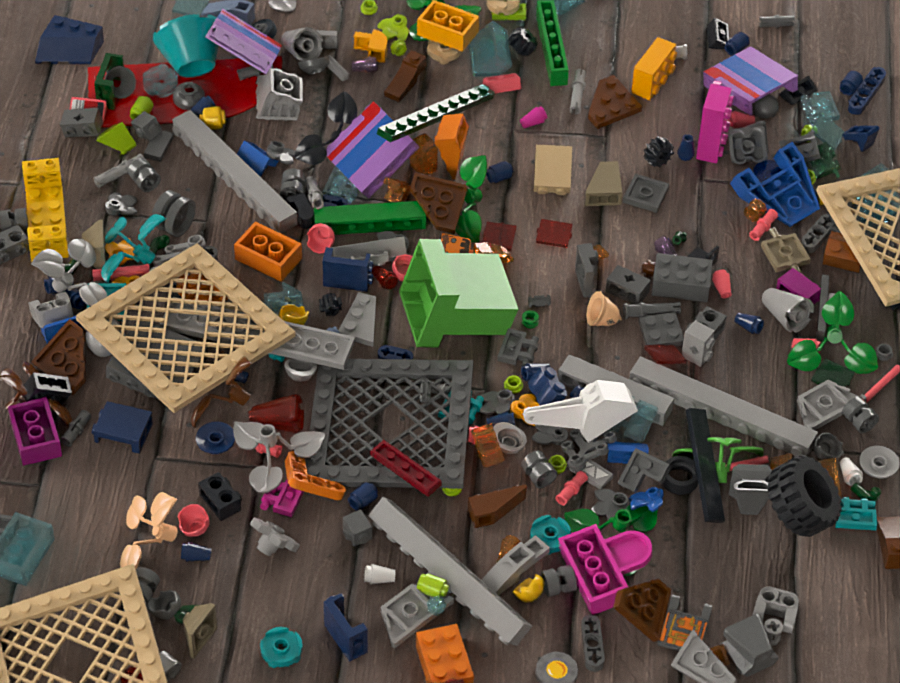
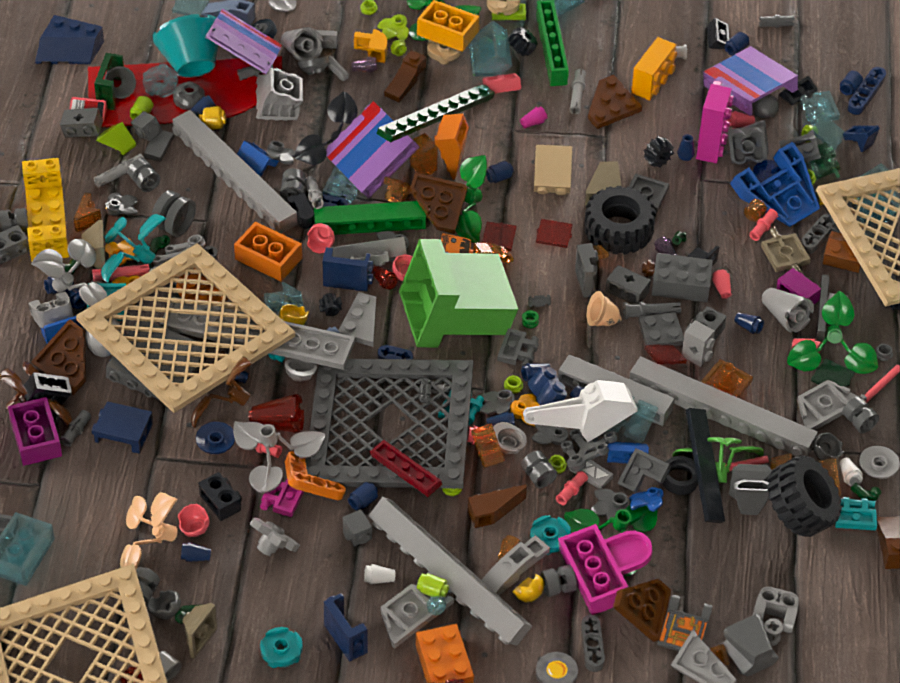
(86, 213): none -> clear orange slope
(620, 203): none -> black tyre
(728, 378): none -> clear orange plate

